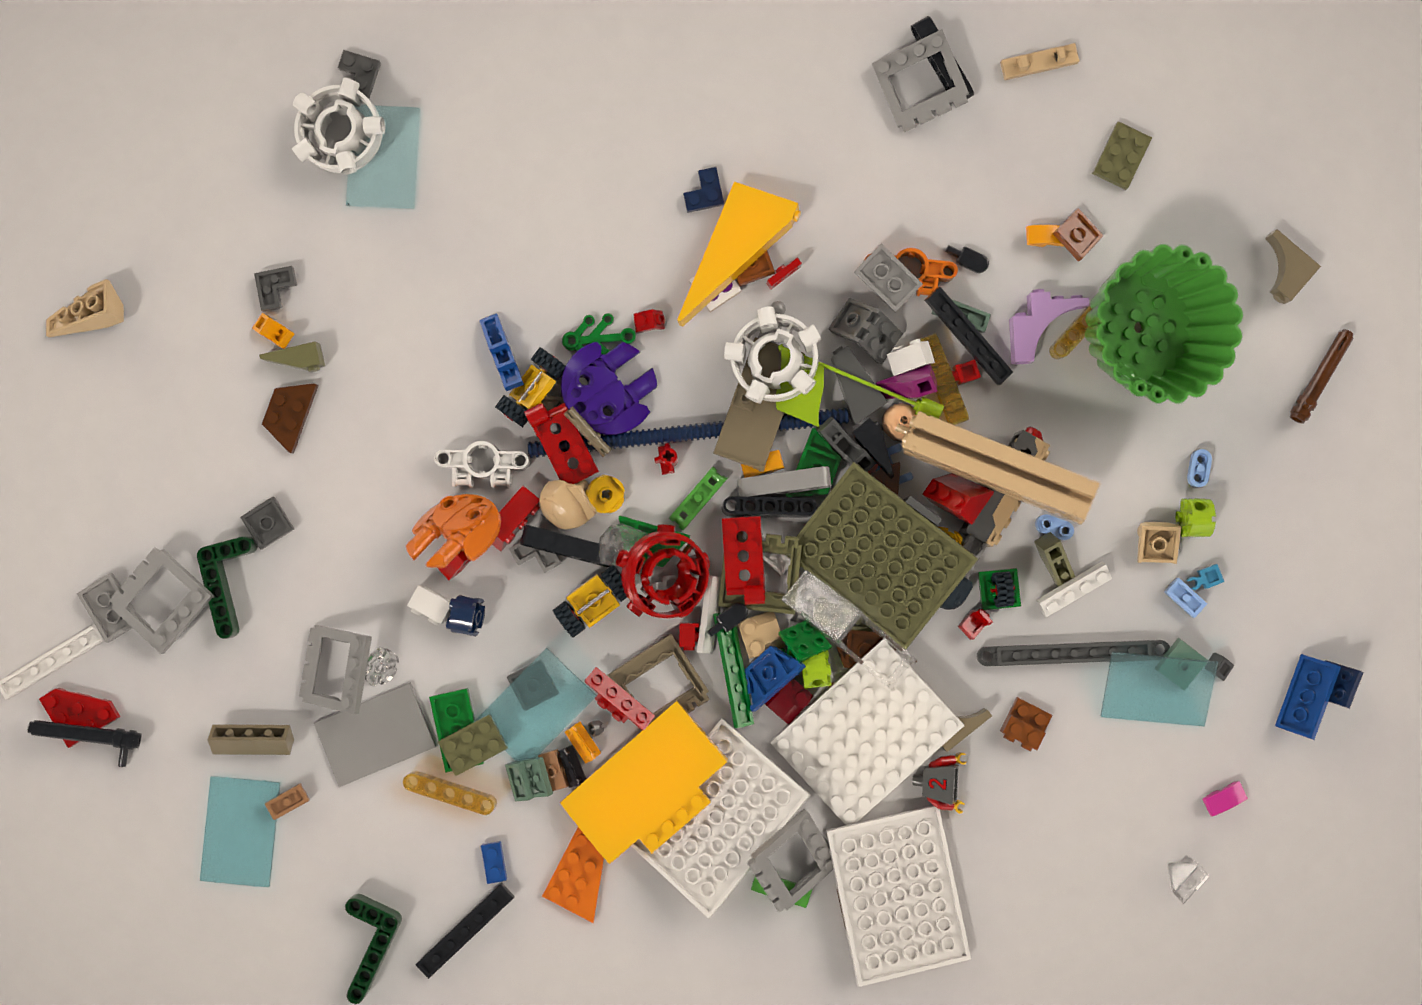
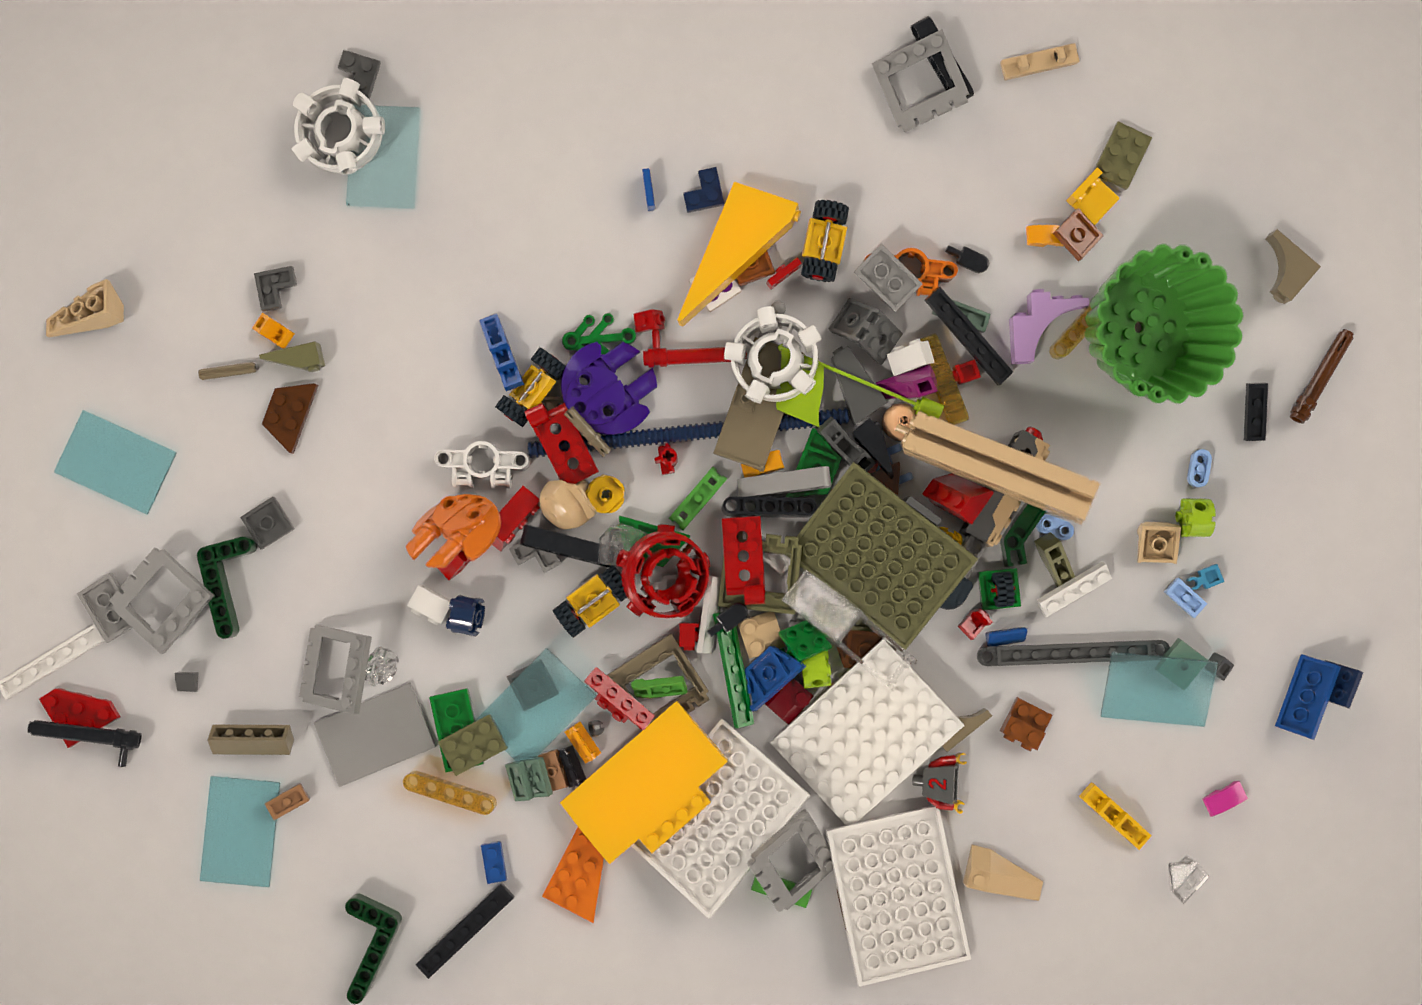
(115, 462): none -> clear light blue piece
(186, 681): none -> dark grey slope
(225, 371): none -> dark tan axle
(648, 189): none -> blue tile
(659, 687): none -> bright green hinge
(666, 357): none -> red cylinder
(824, 241): none -> plate
(998, 875): none -> tan wedge
(1006, 636): none -> blue slope
(1020, 529): none -> dark green piece
(1093, 197): none -> yellow bracket
(1115, 816): none -> yellow slope
(1255, 411): none -> black hinge

